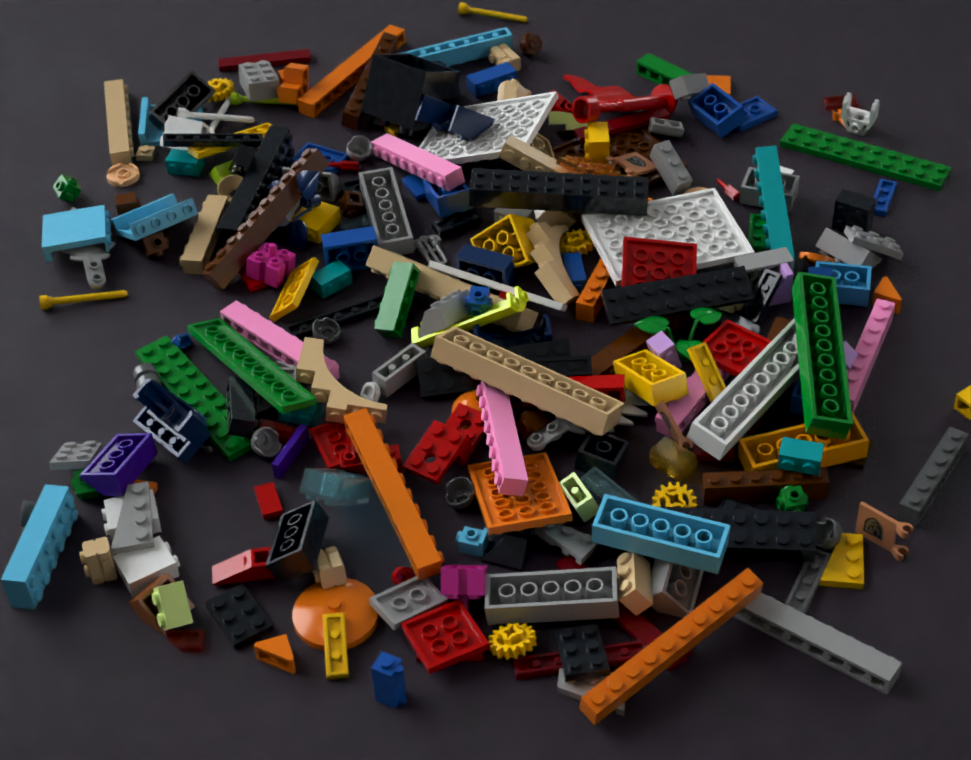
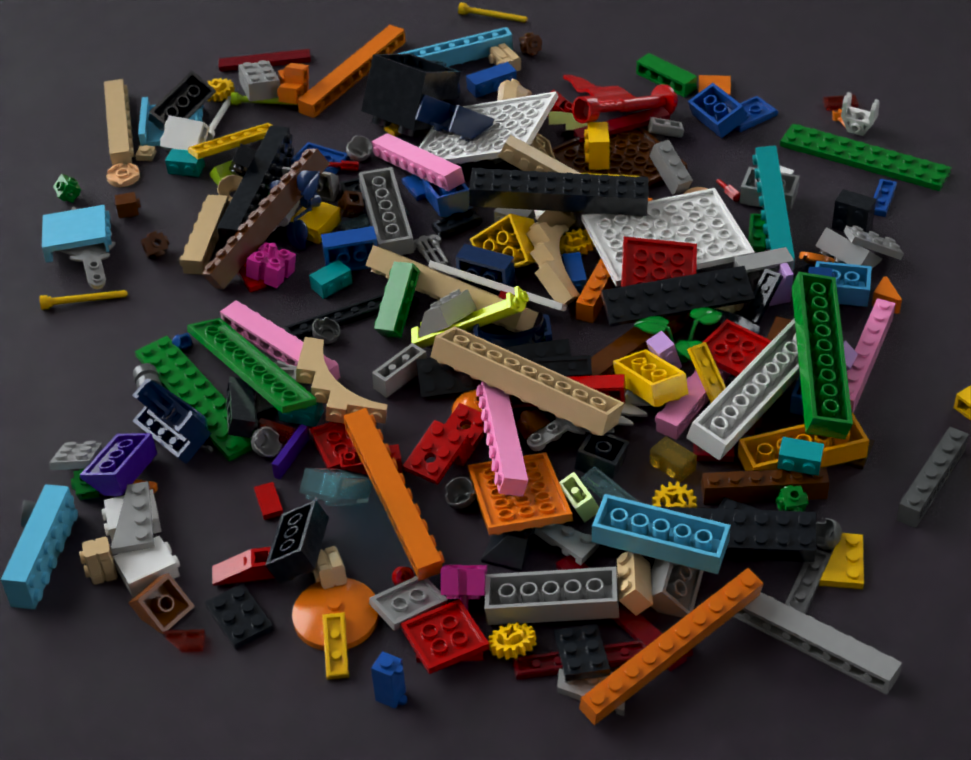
(153, 217): medium azure panel -> none
(172, 605): yellowish green brick -> none
(183, 113): white piece -> none
(212, 140): black tile -> none
(276, 652): orange slope -> none
(294, 289): yellow tile -> none
(352, 113): reddish brown brick -> none
(371, 391): white tile -> none
(472, 541): medium azure brick -> none
(478, 300): blue brick -> none
(587, 165): clear orange plate -> none
(633, 164): nougat flag -> none
(672, 427): nougat flag -> none
(688, 86): light grey brick -> none
(882, 530): nougat flag -> none

